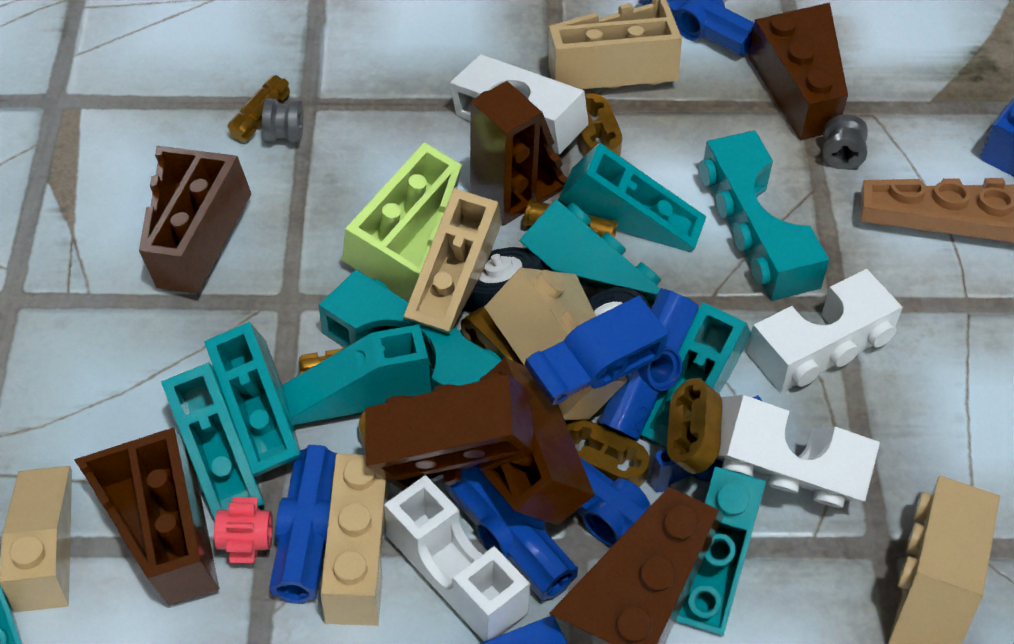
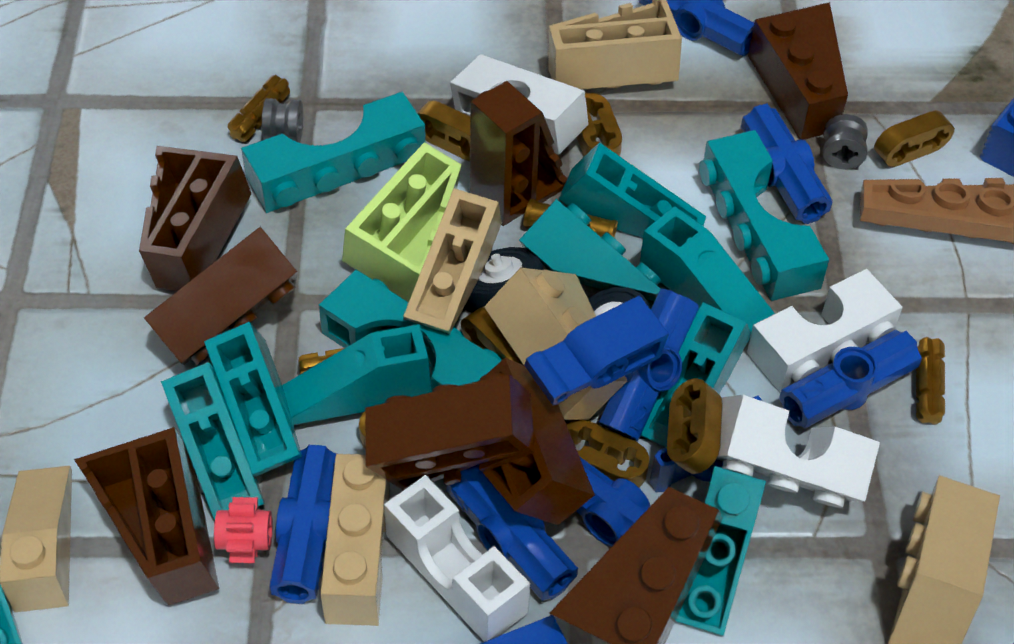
(223, 296): none -> reddish brown wedge
(293, 171): none -> teal arch
(447, 128): none -> pearl gold beam
(699, 268): none -> teal slope
(791, 166): none -> blue piece
(850, 378): none -> blue piece
(914, 138): none -> pearl gold beam
(930, 381): none -> pearl gold axle

